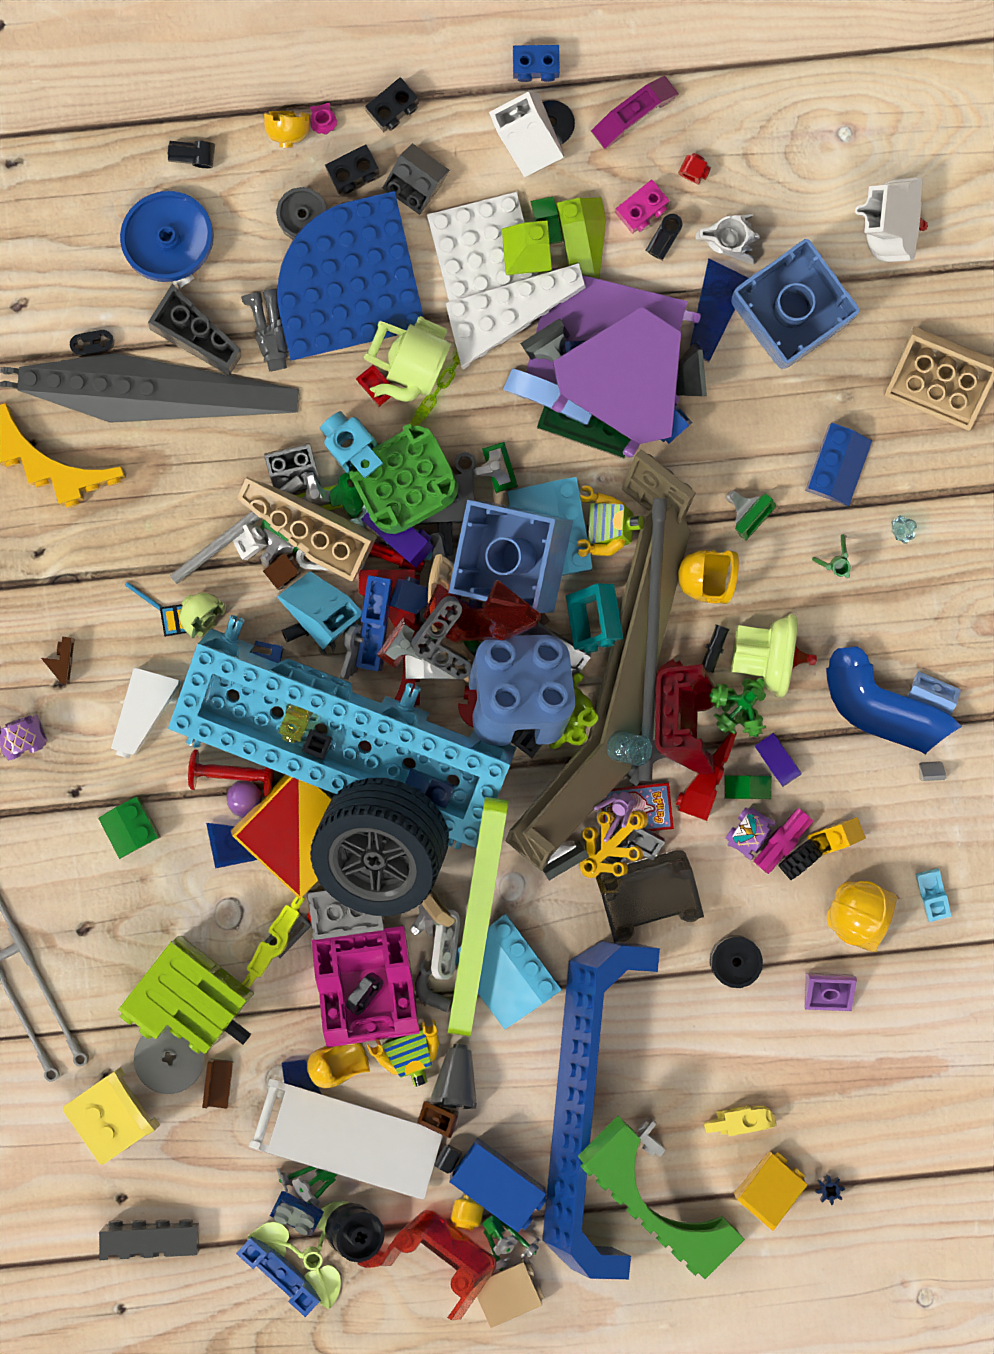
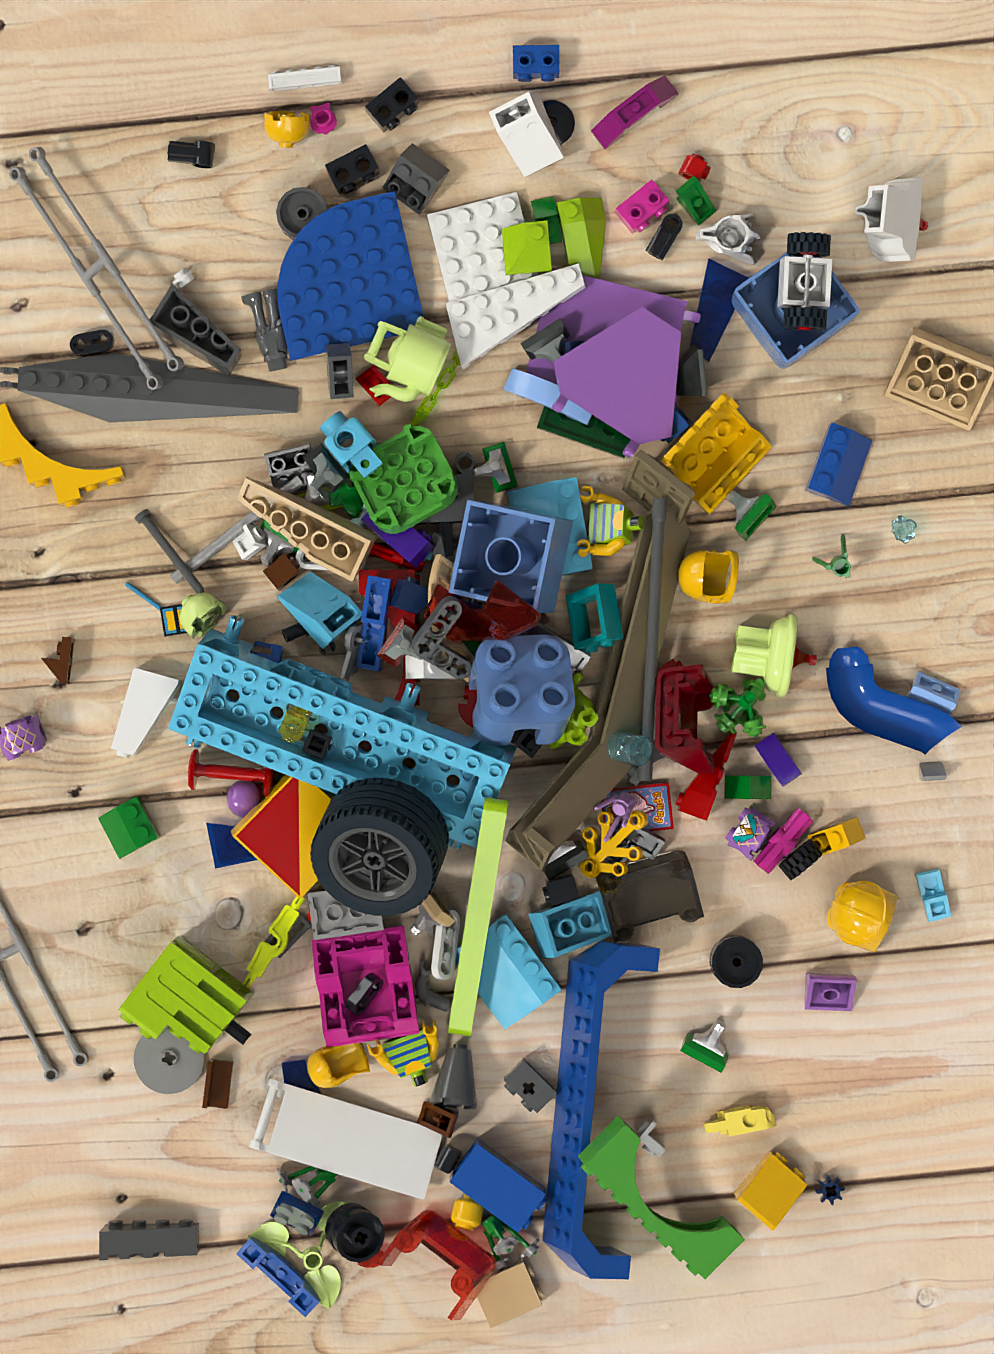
(87, 275): none -> light grey bar
(109, 1117): light yellow piece -> none
(144, 517): none -> dark grey bar
(166, 236): blue dish -> none
(304, 78): none -> white piece
(326, 468): none -> piece
(339, 371): none -> dark grey brick
(434, 788): dark blue slope -> none
(542, 1092): none -> dark grey brick
(560, 890): none -> black brick
(570, 925): none -> medium azure slope
(695, 200): none -> green slope
(707, 1046): none -> piece
(714, 648): black pin -> none
(716, 453): none -> yellow slope
(805, 281): none -> brick

